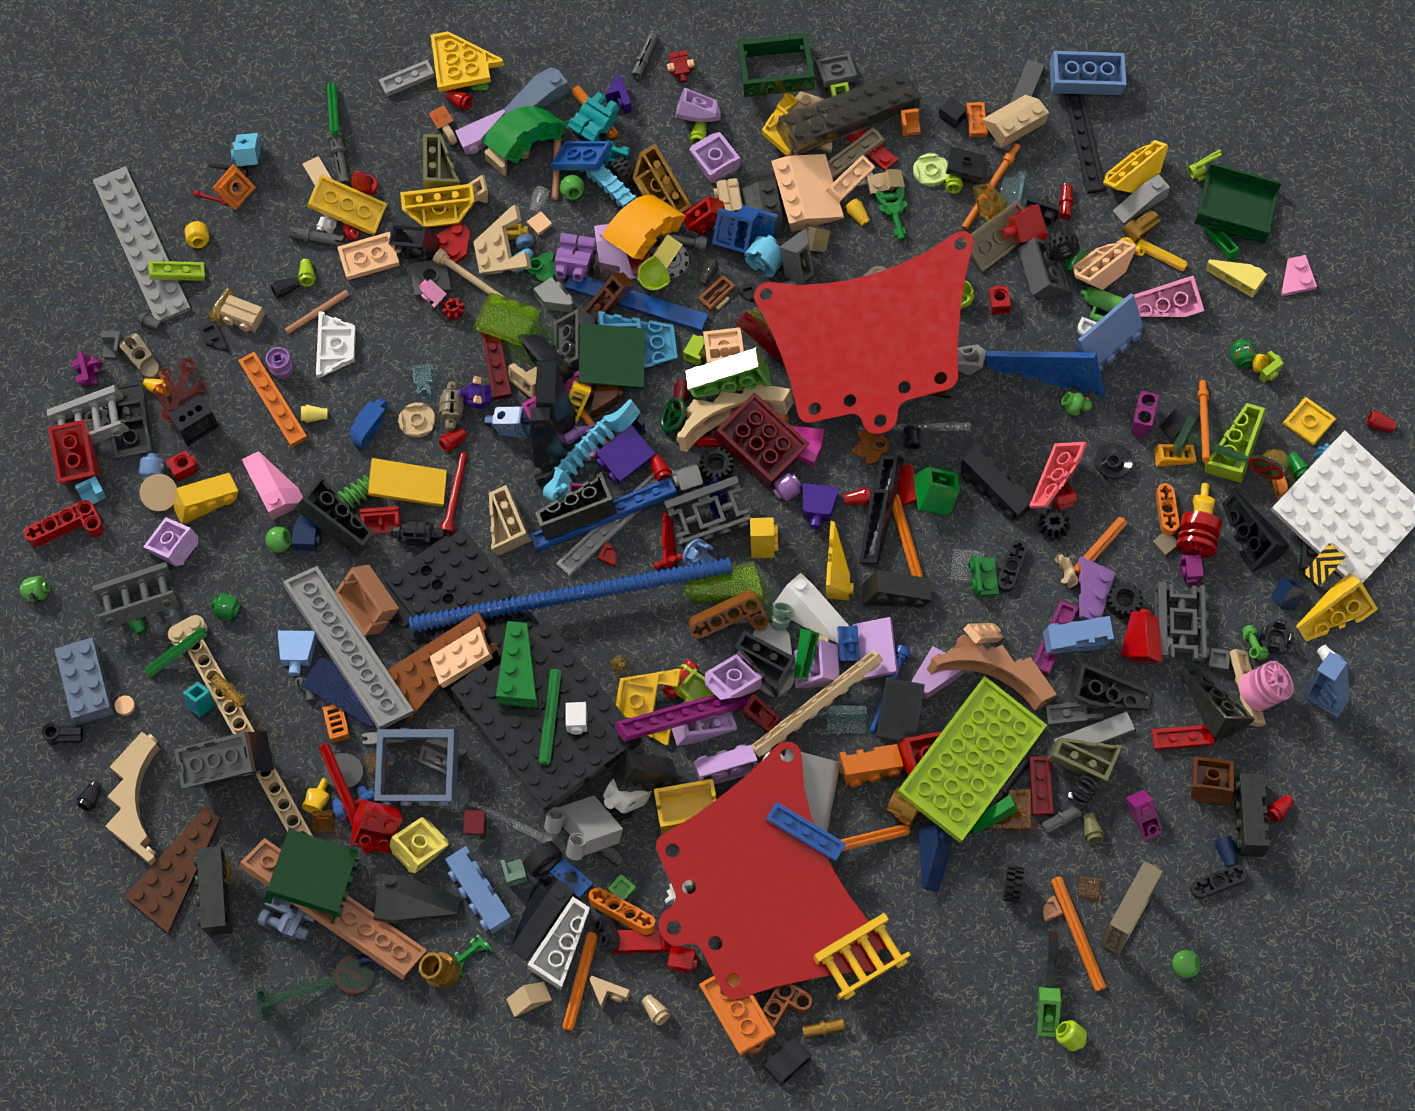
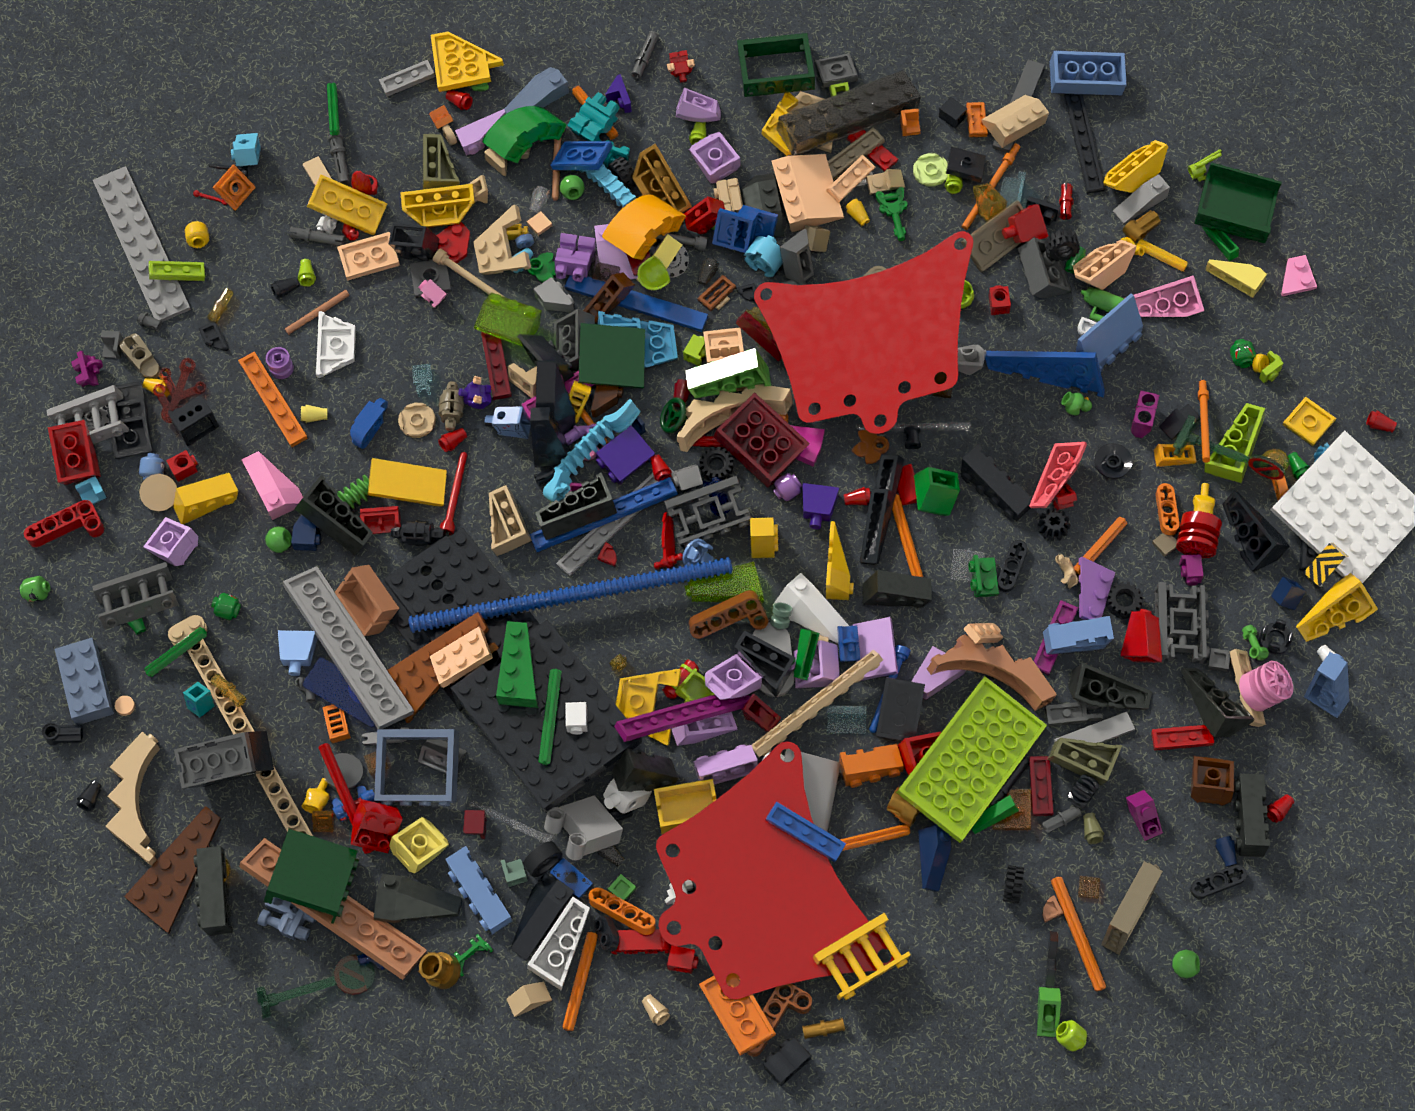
(242, 314): tan brick -> none
(453, 309): red gear -> none
(604, 988): tan slope -> none

